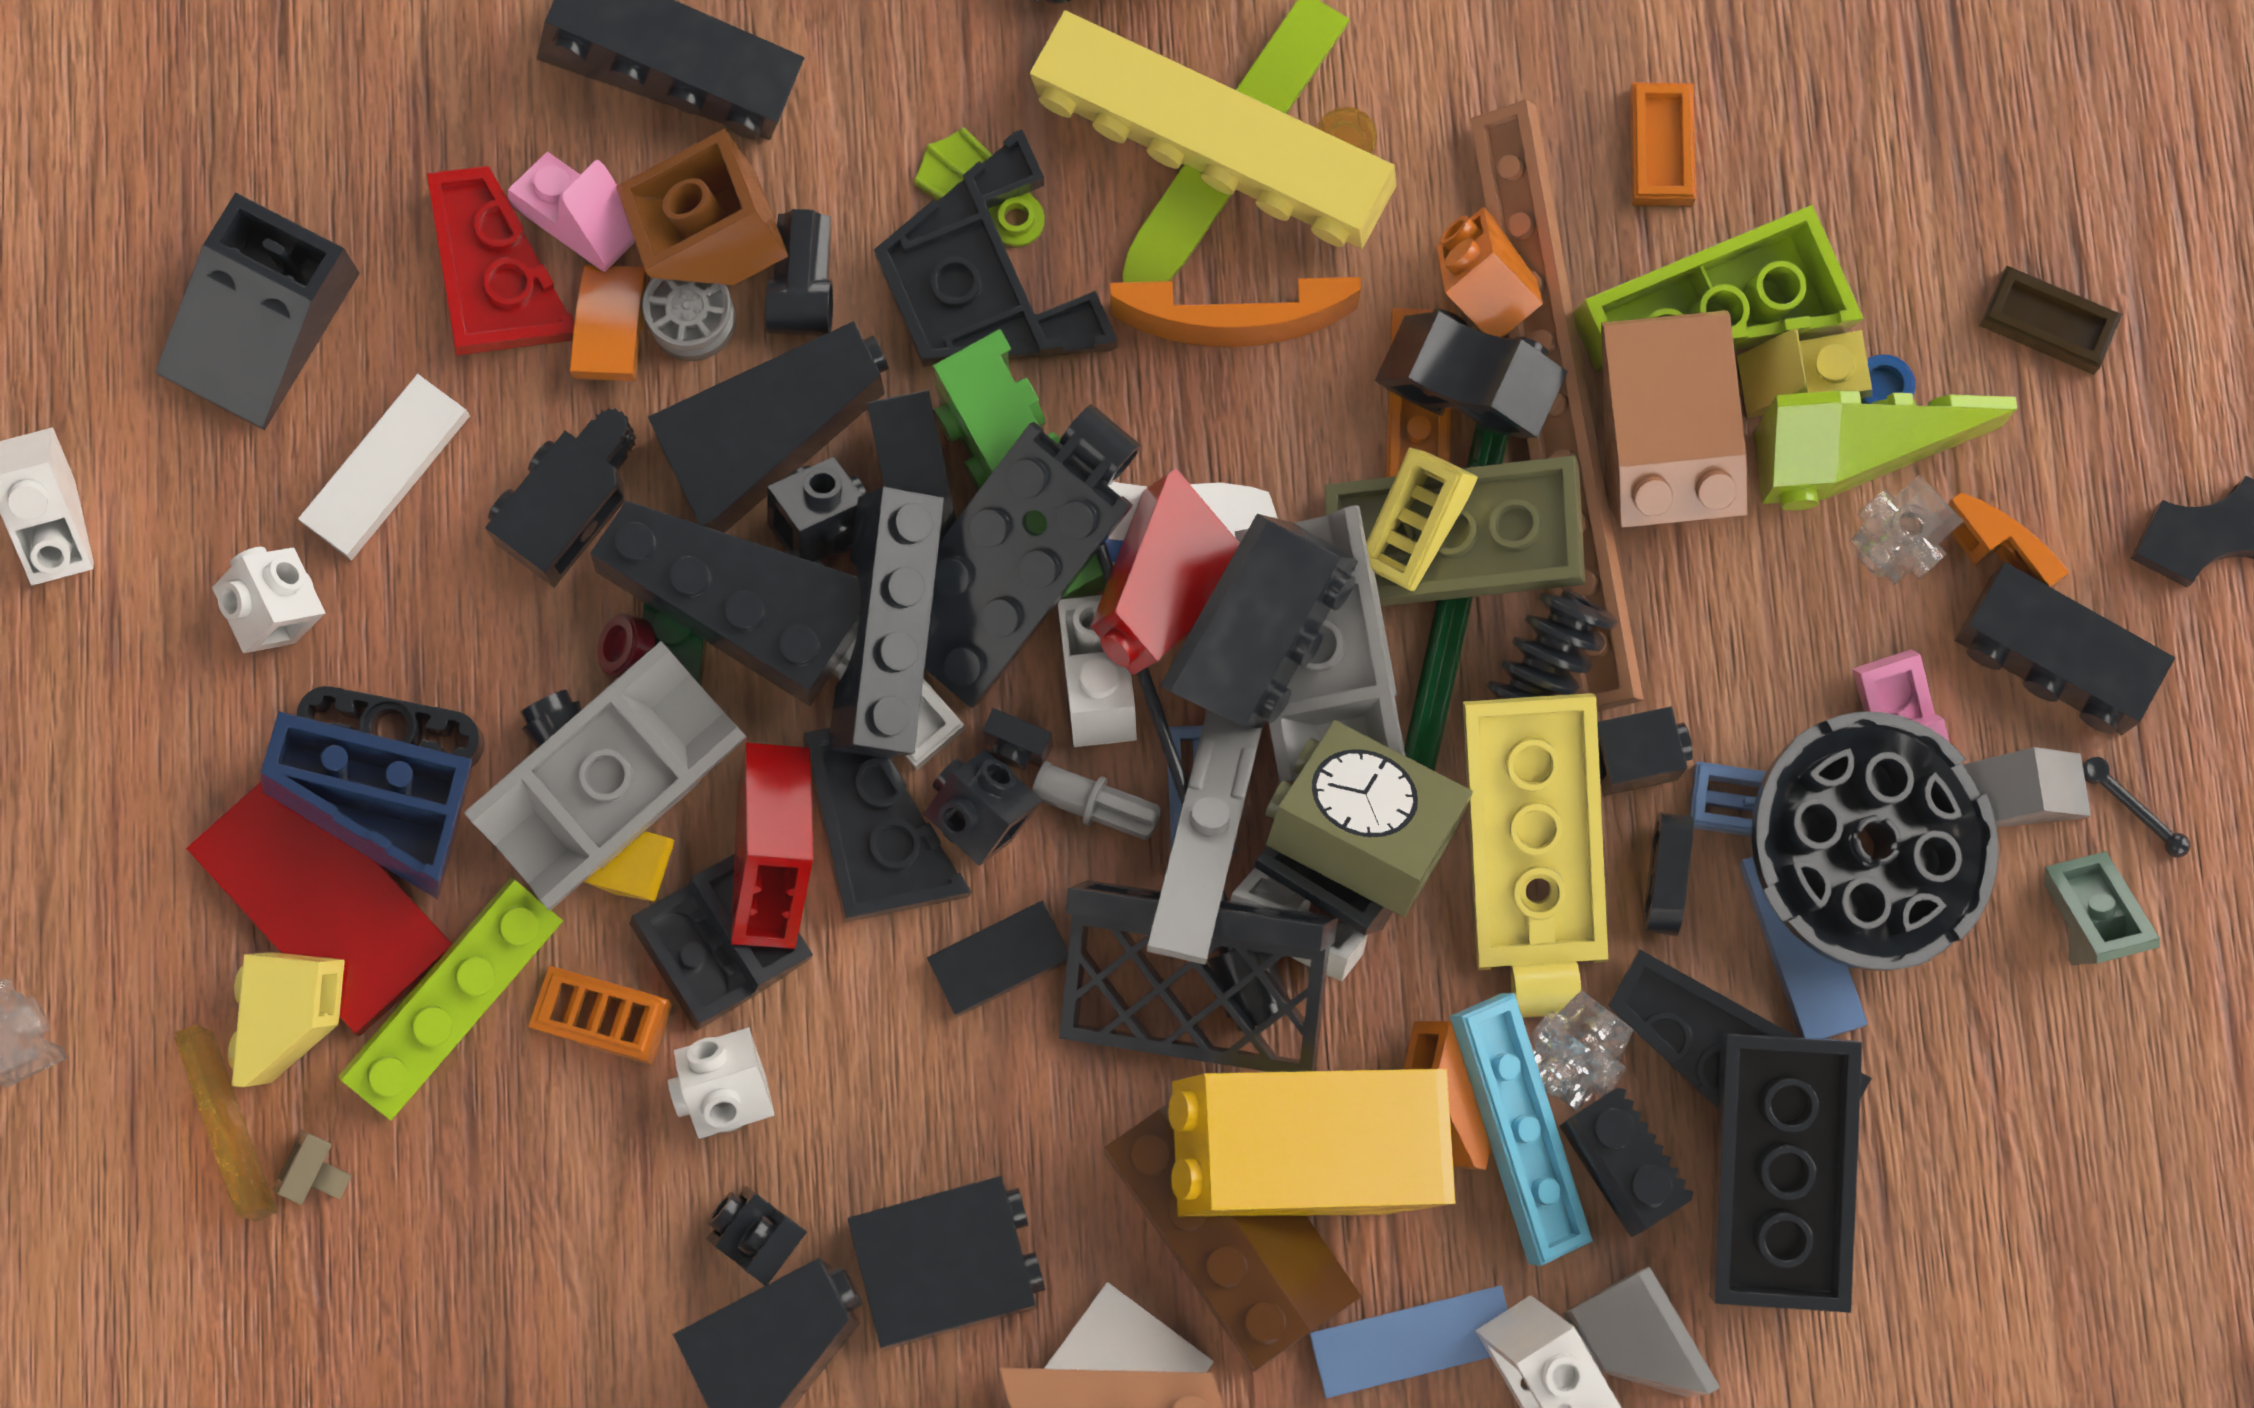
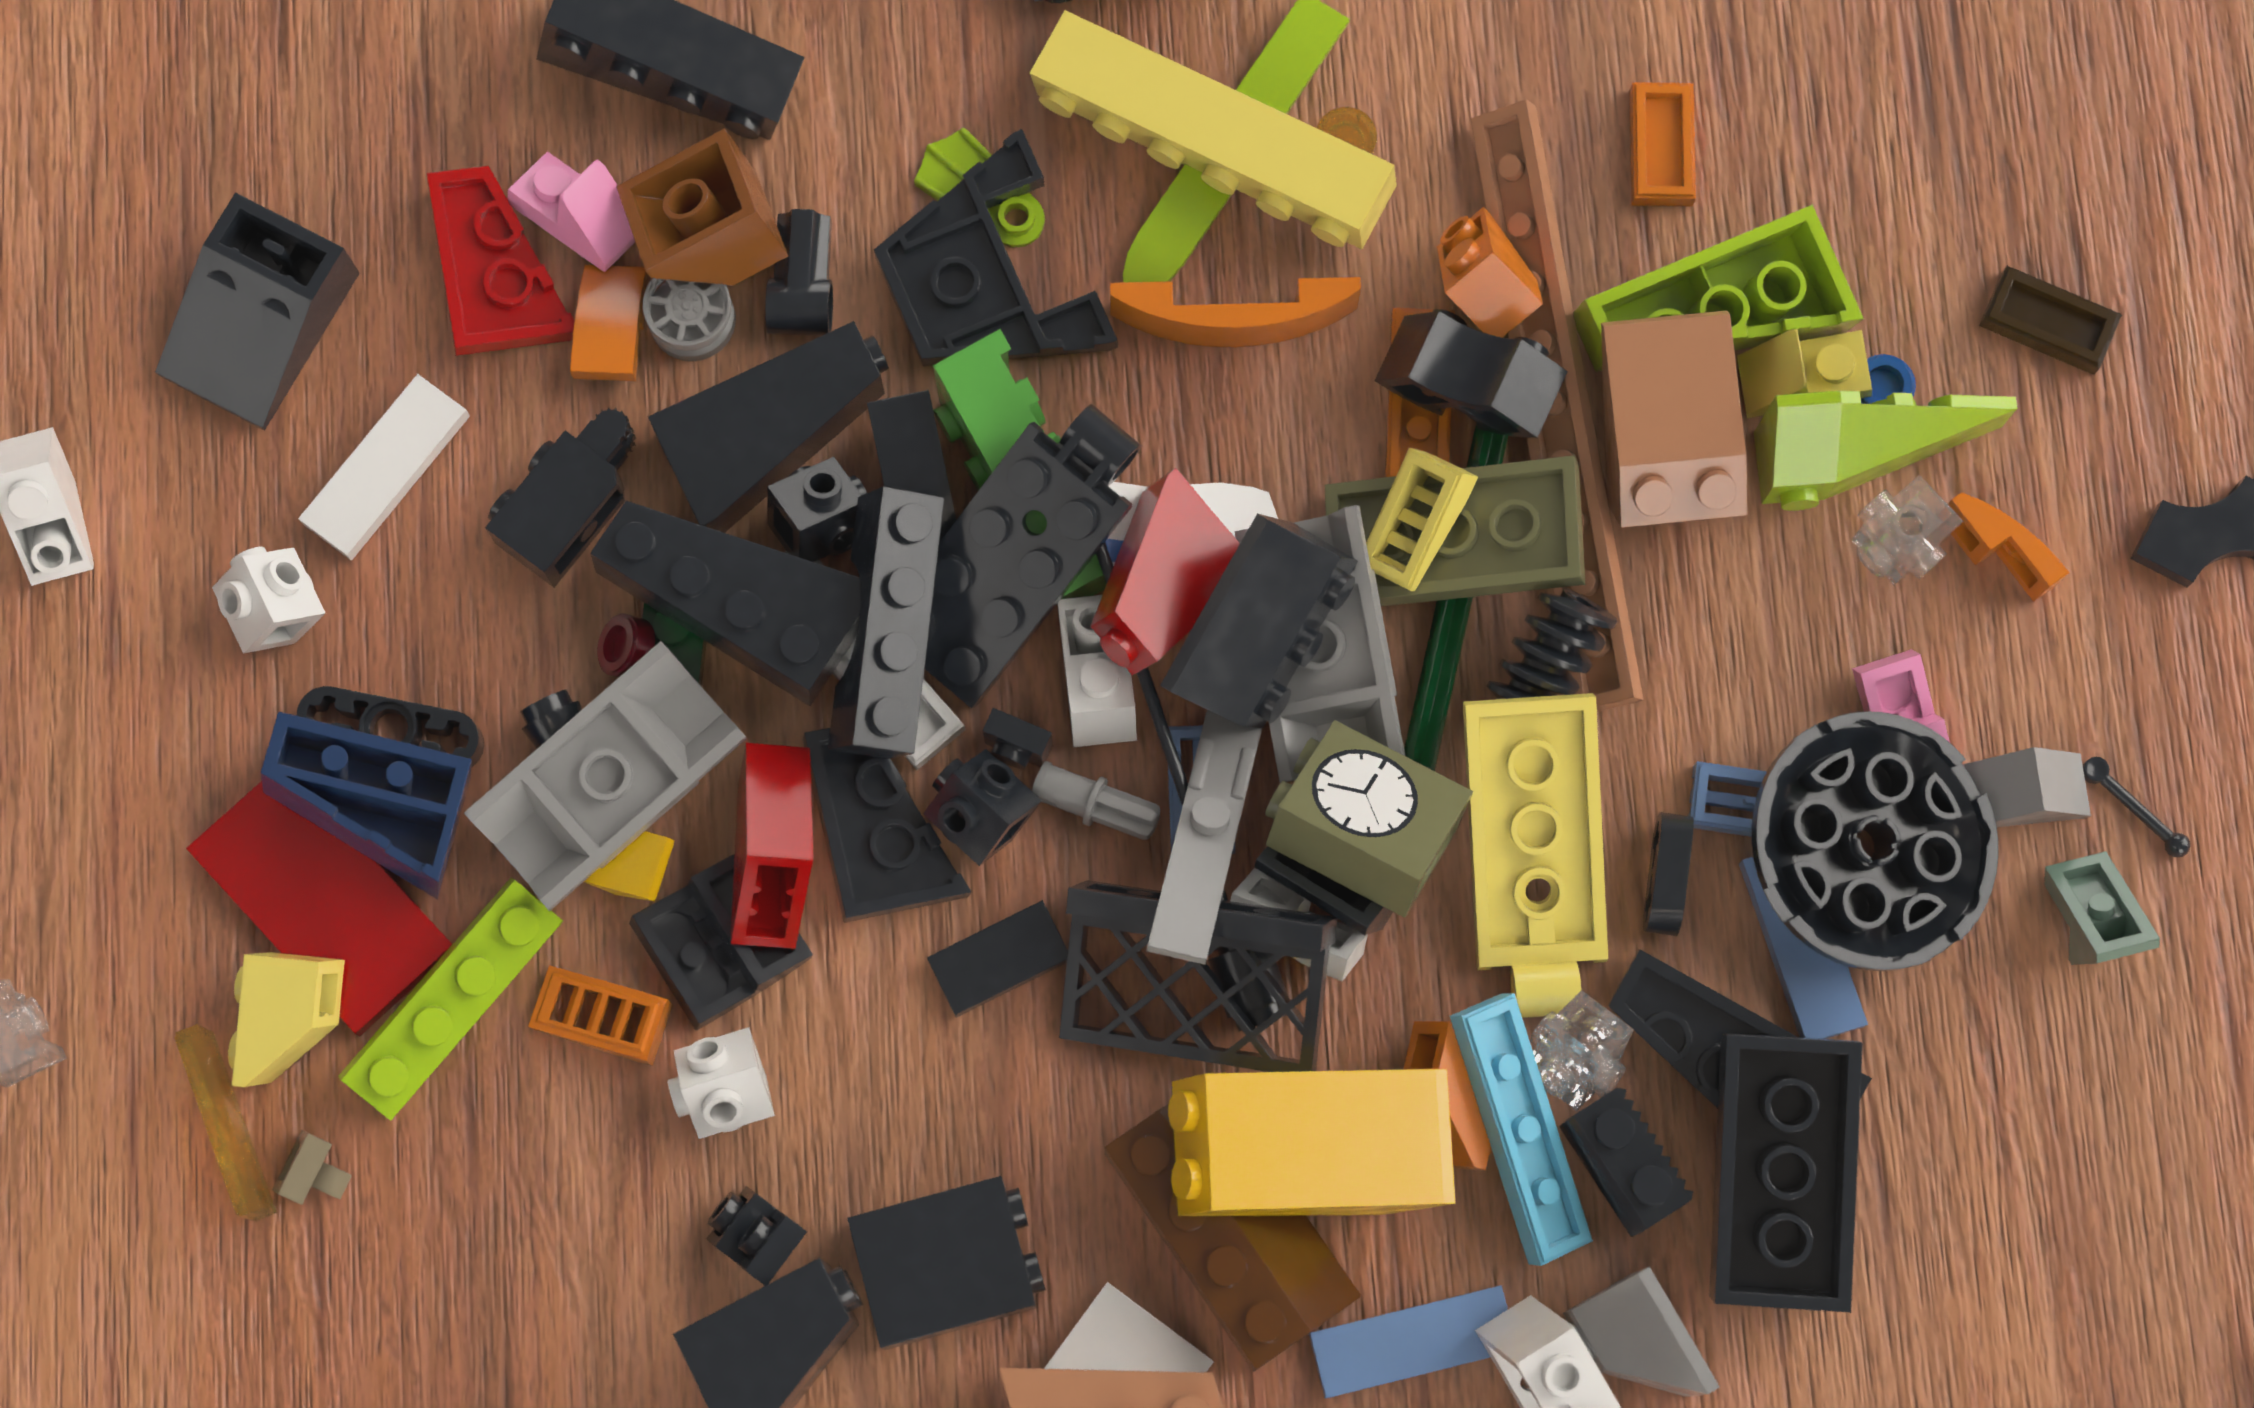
(1642, 750): black brick -> none
(2064, 650): black brick -> none

